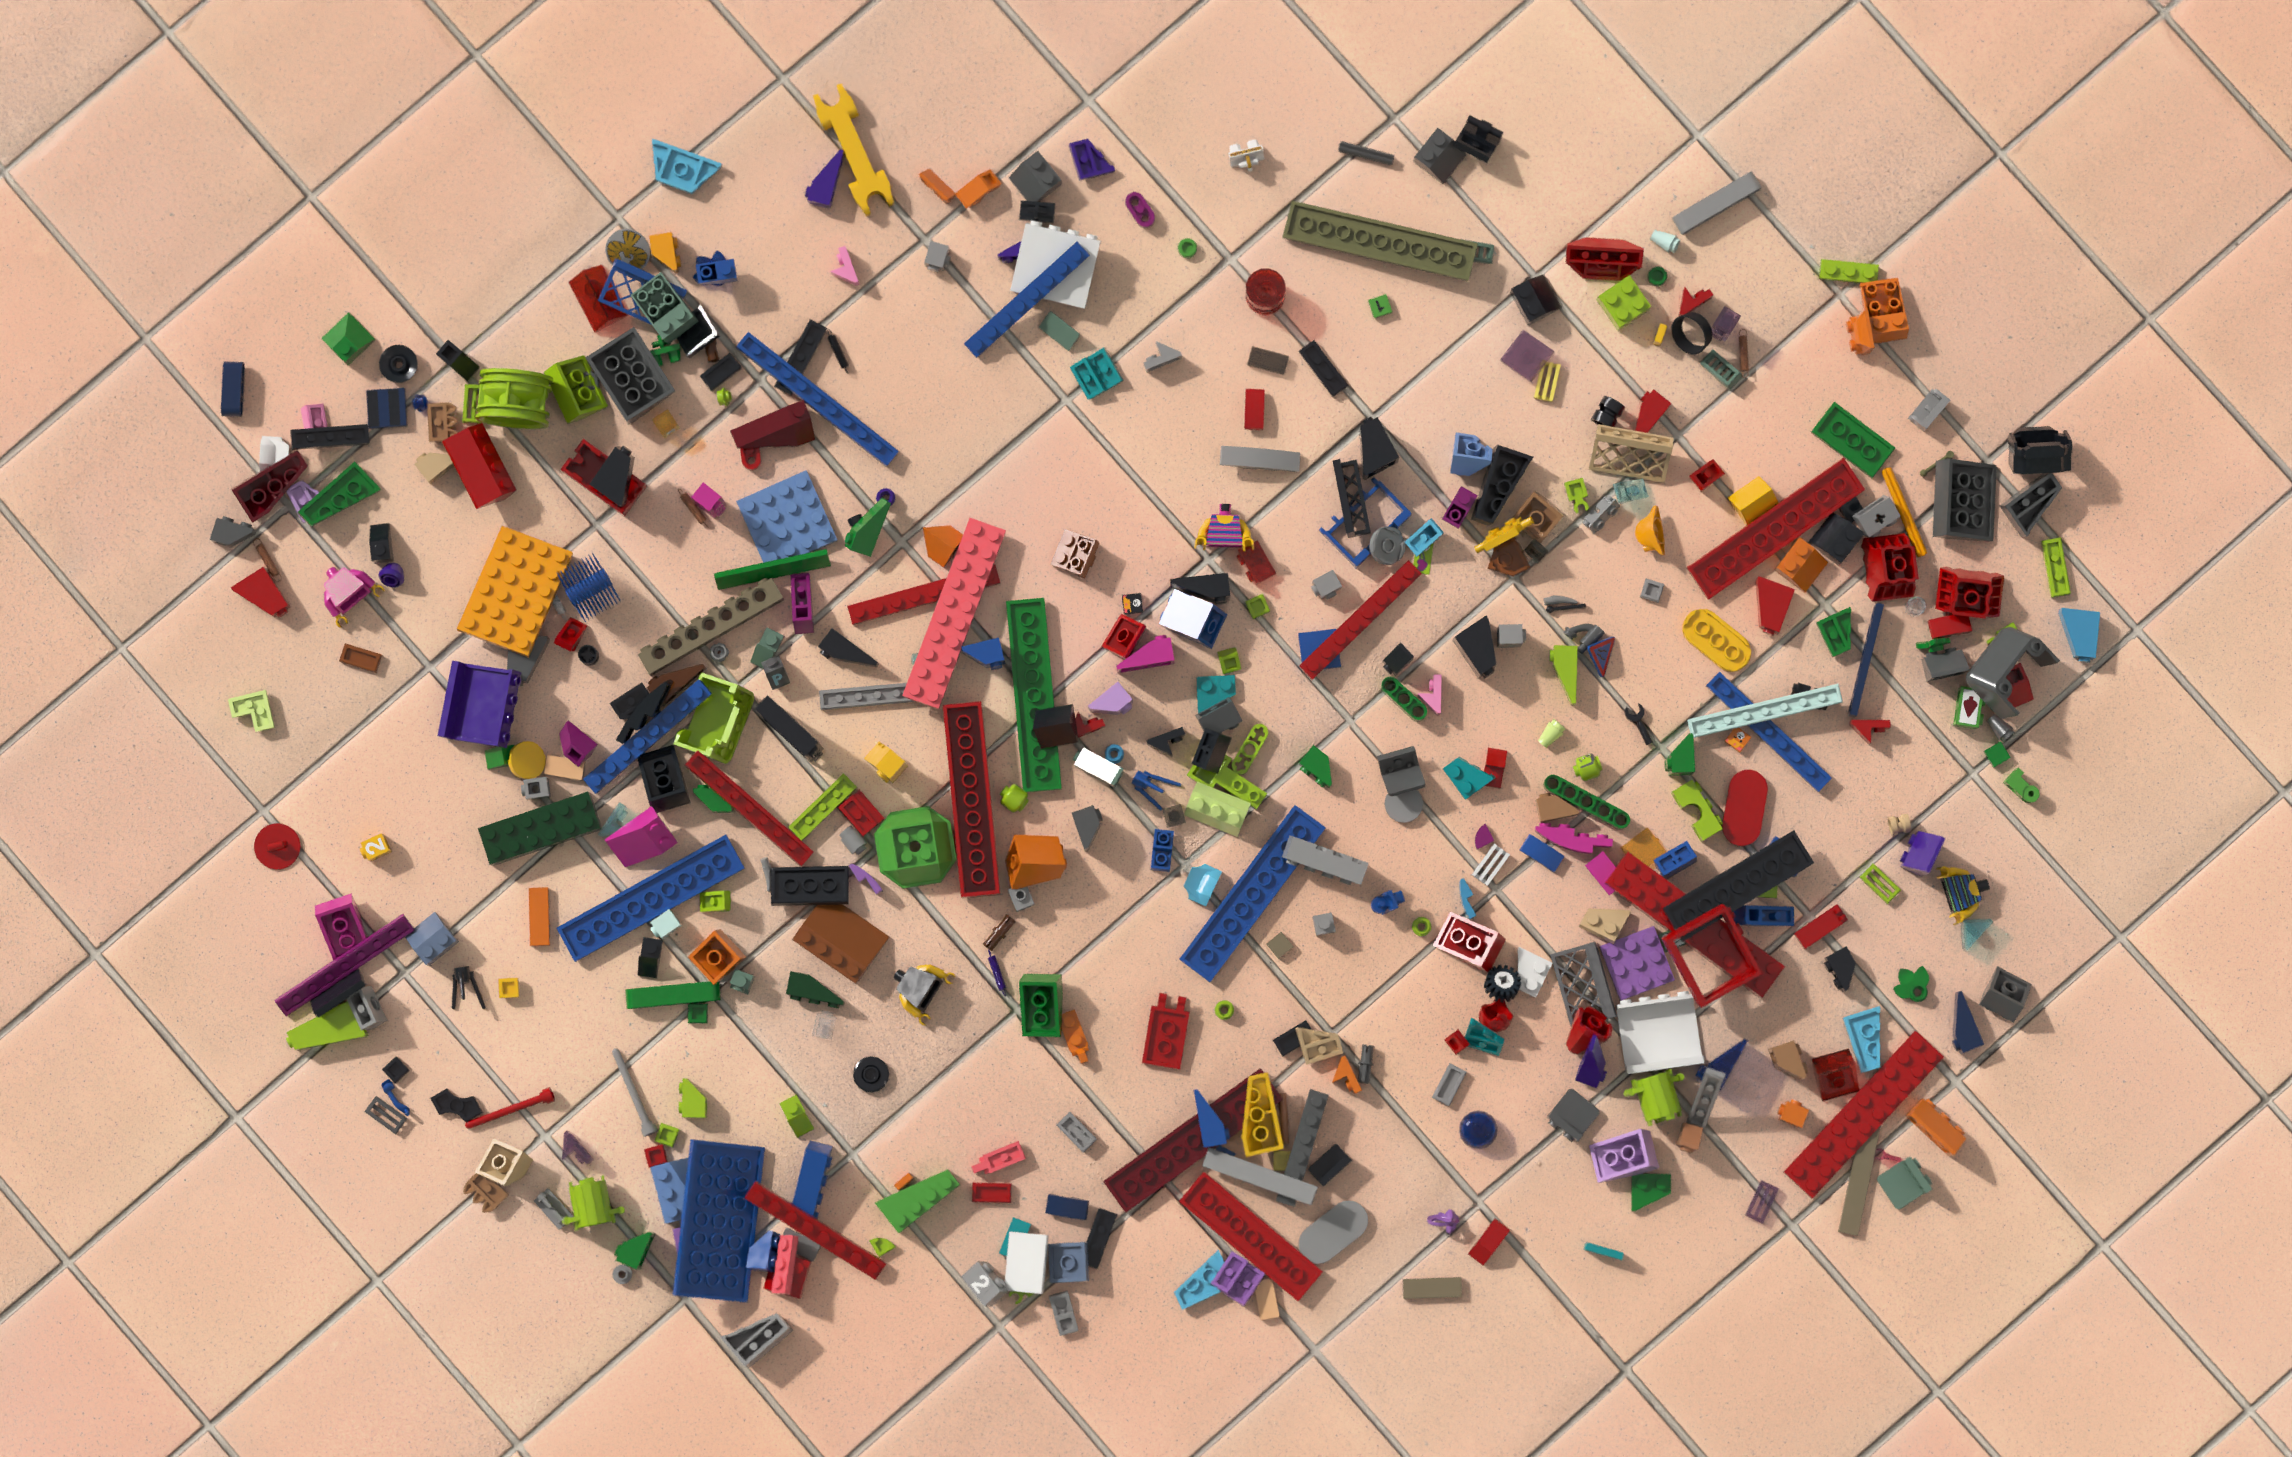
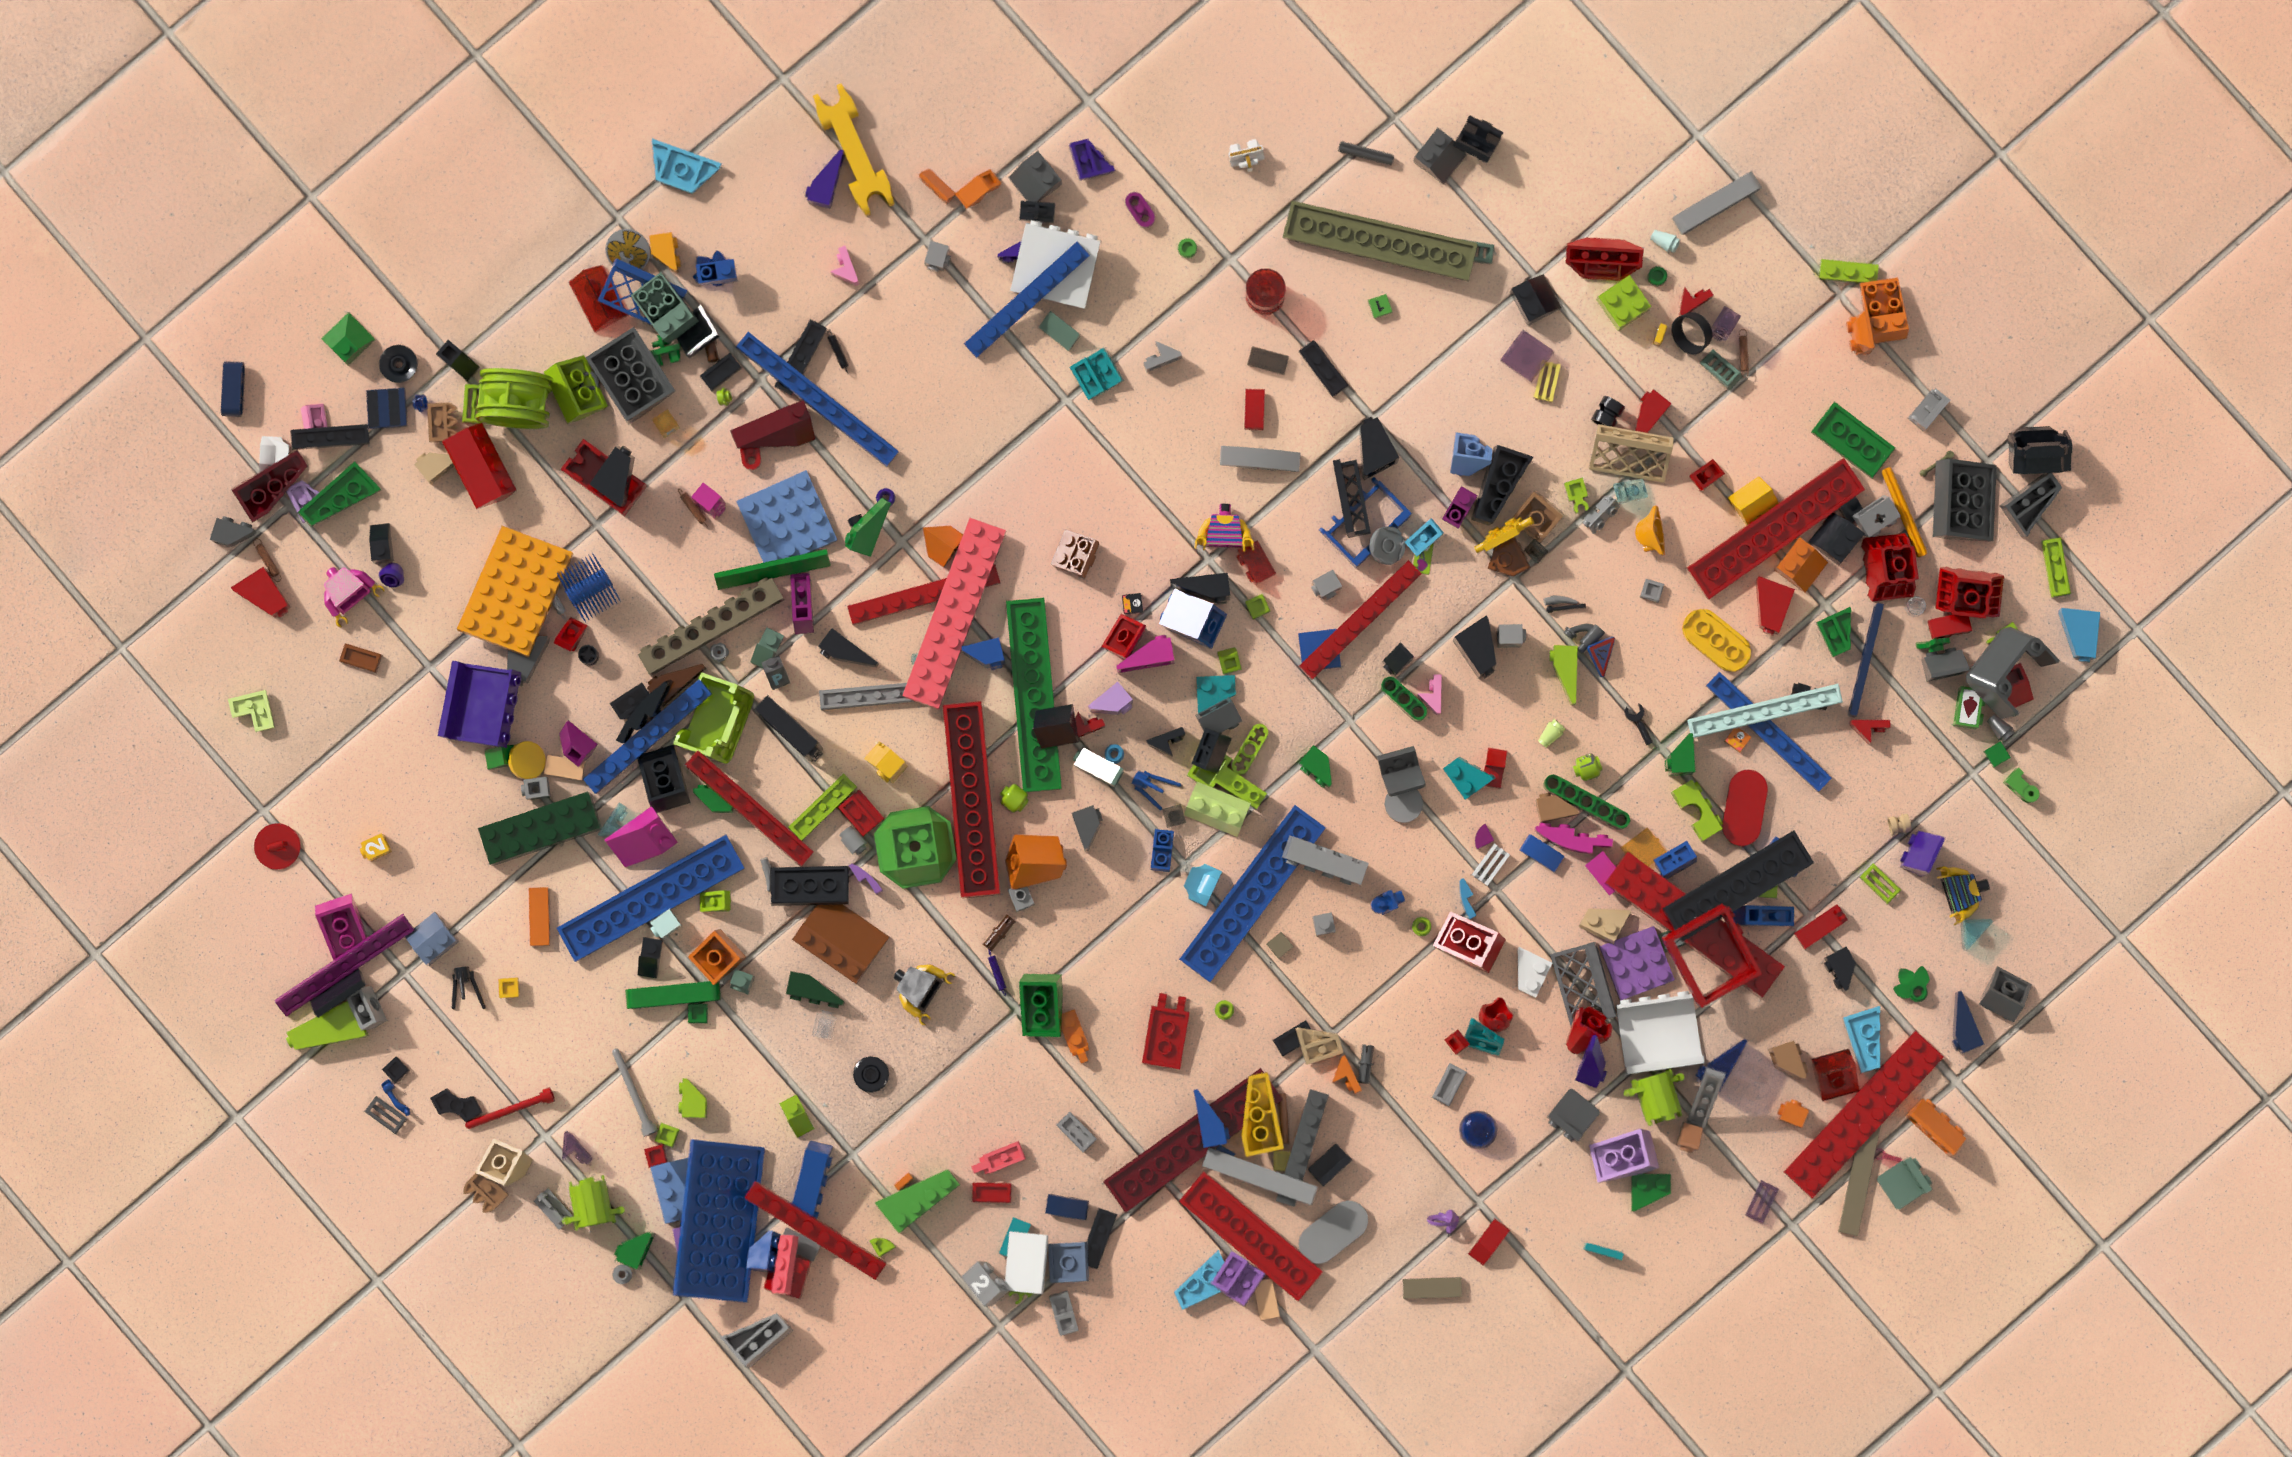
(1507, 989): black wheel -> none

